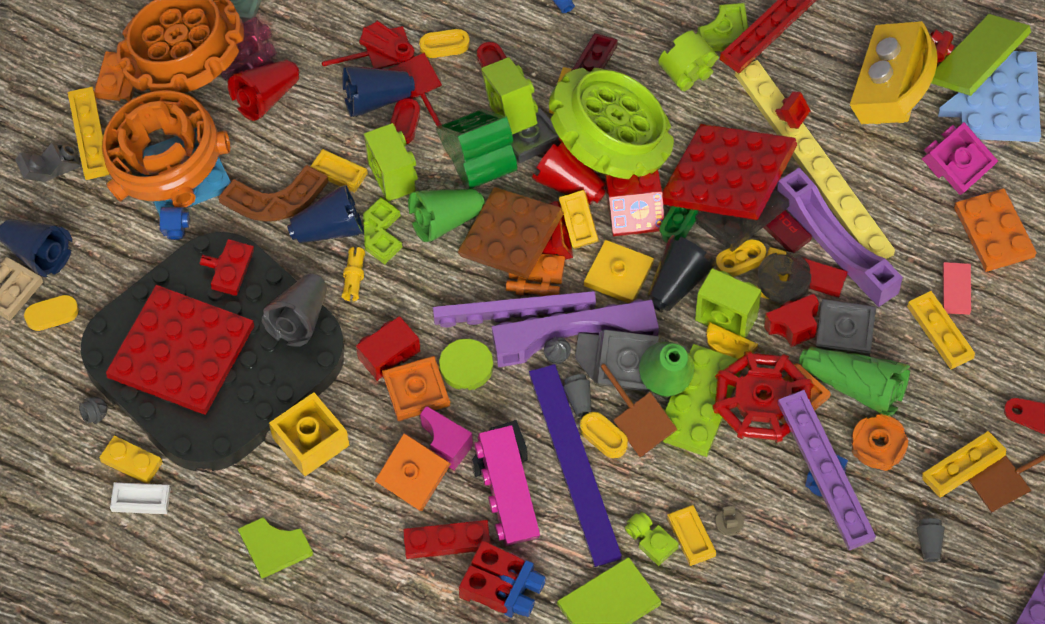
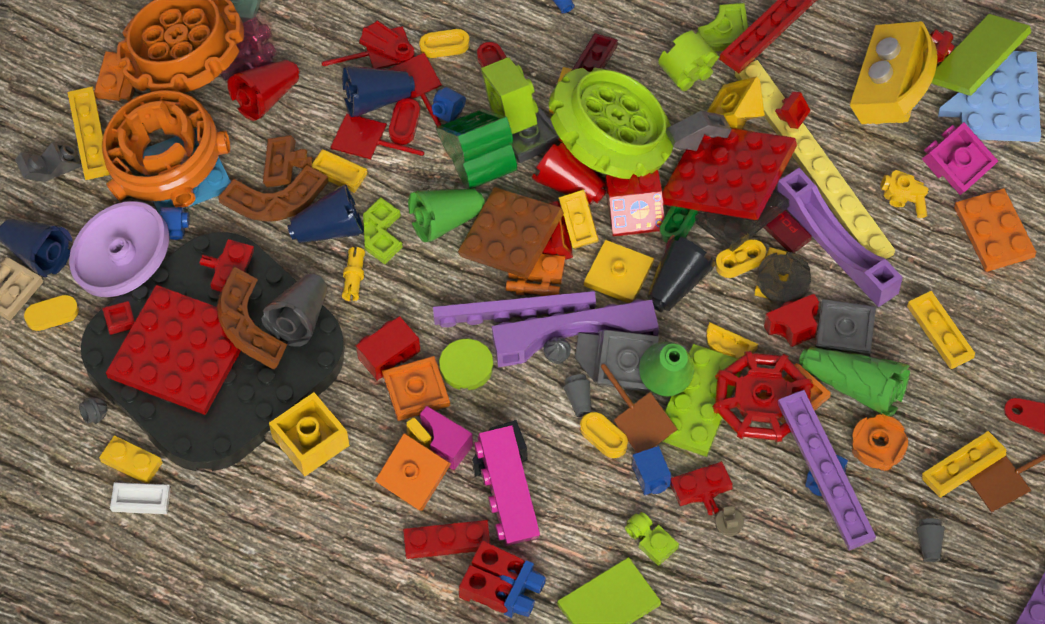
(118, 317): none -> red tile
(119, 249): none -> lavender dish
(239, 326): none -> dark orange plate
(273, 548): lime tile -> none
(281, 159): none -> dark orange plate
(362, 135): none -> red piece
(390, 162): lime brick -> none
(418, 433): none -> yellow tile
(448, 104): none -> blue plate
(575, 466): dark purple tile -> none
(651, 471): none -> blue brick
(690, 131): none -> flat silver slope
(691, 535): yellow tile -> none
(702, 486): none -> red plate
(728, 303): lime brick -> none
(739, 102): none -> yellow slope
(826, 278): red tile -> none
(902, 187): none -> yellow piece
(957, 288): coral tile -> none

